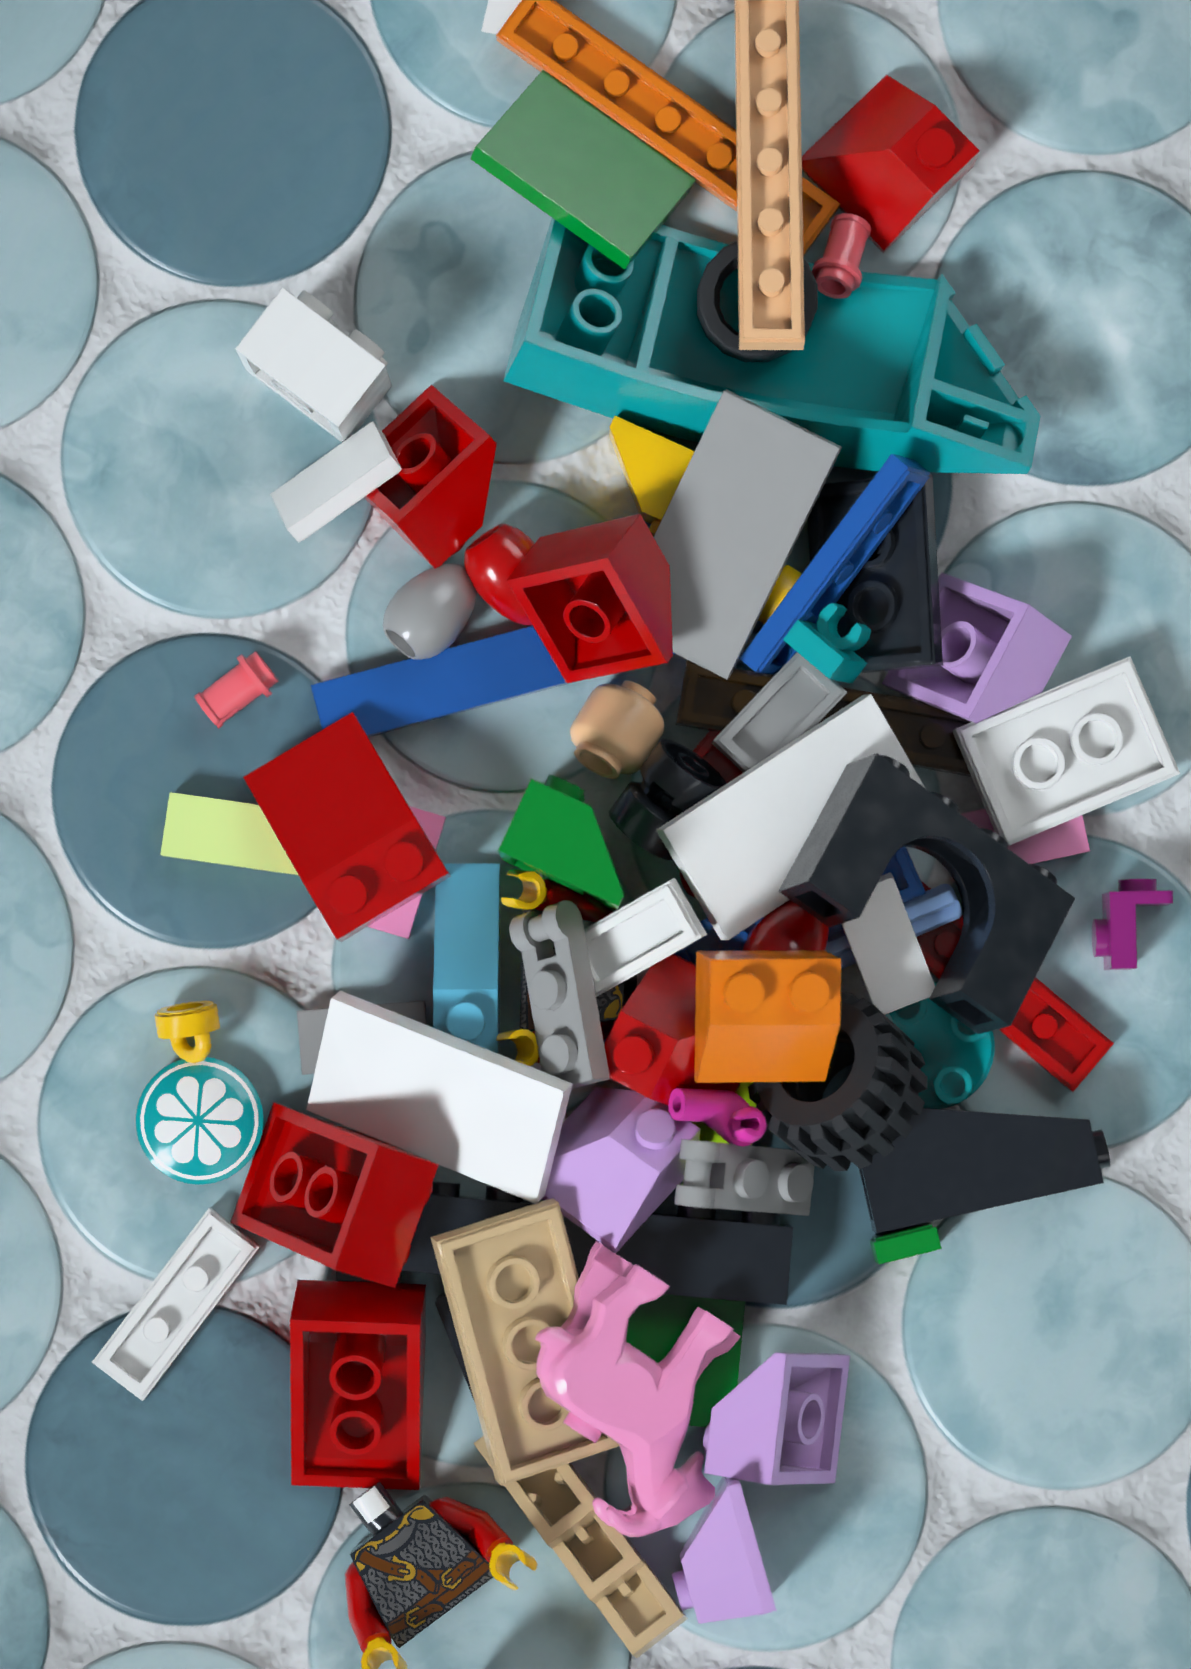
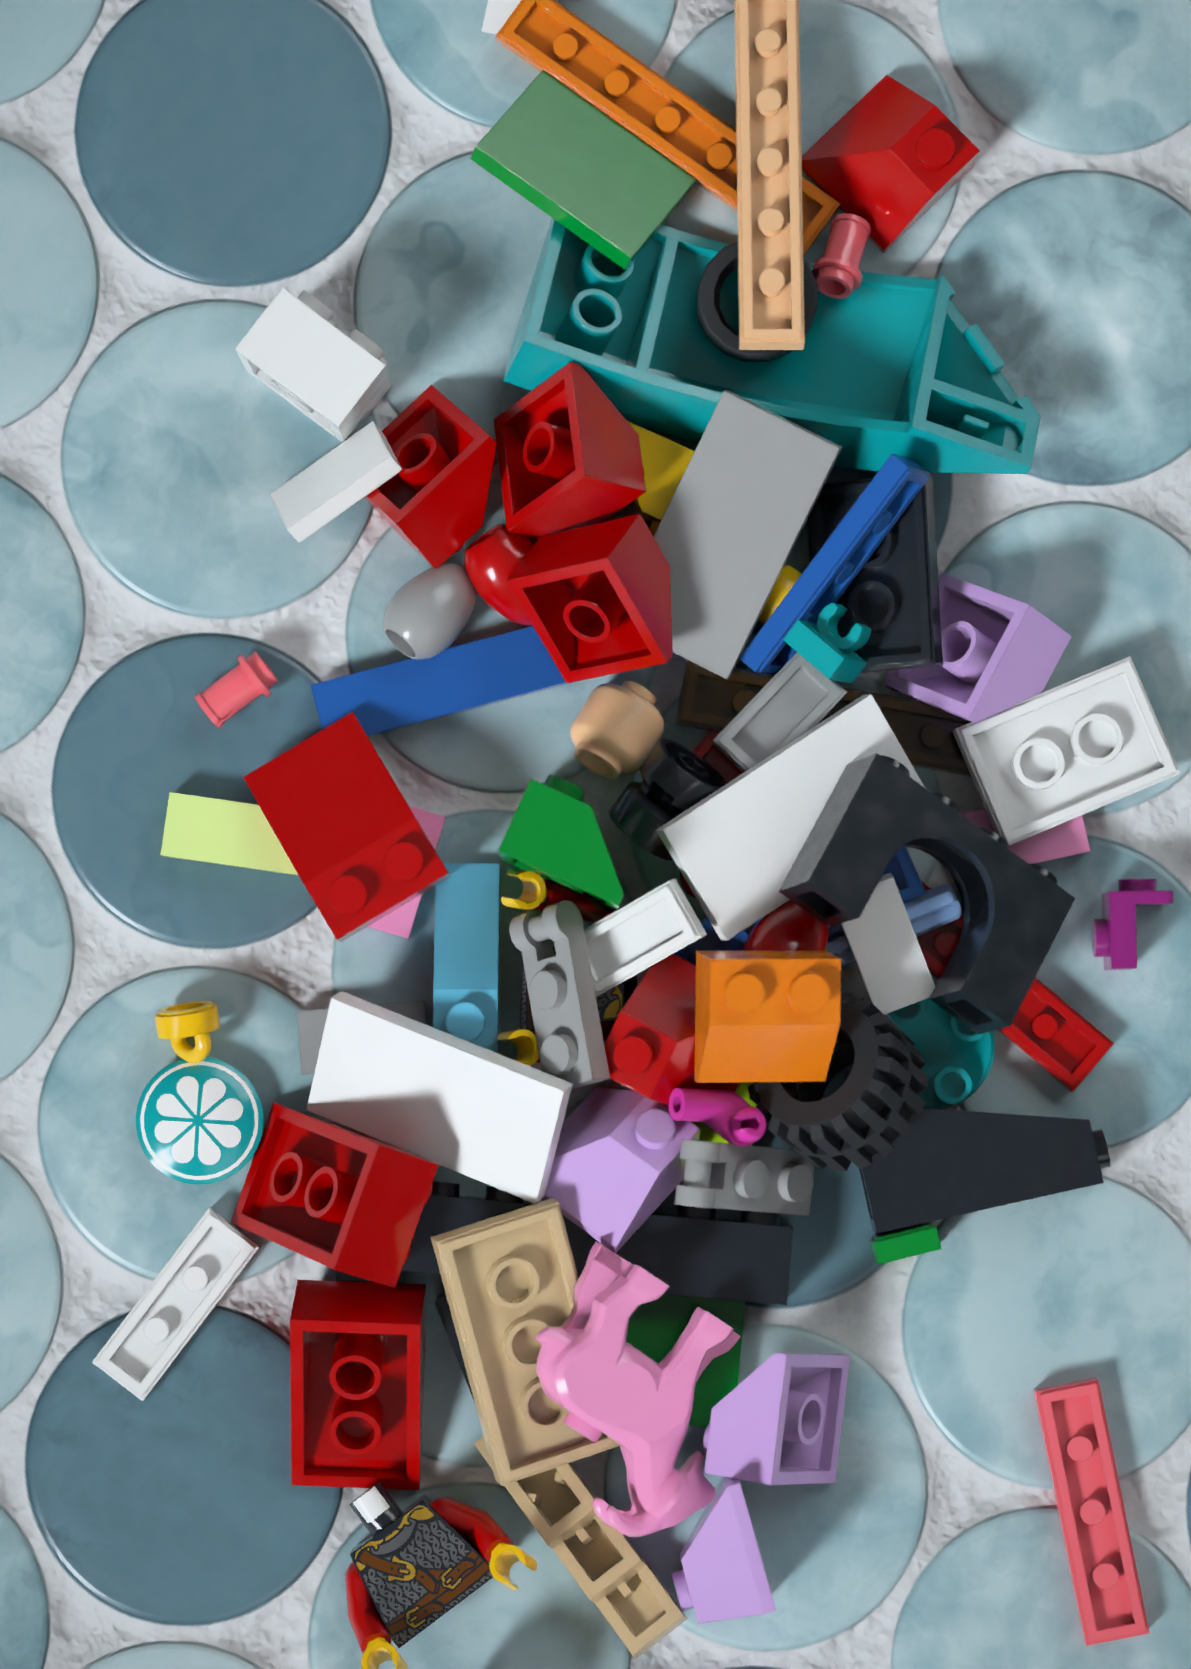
(566, 457): none -> red slope
(1091, 1511): none -> coral tile

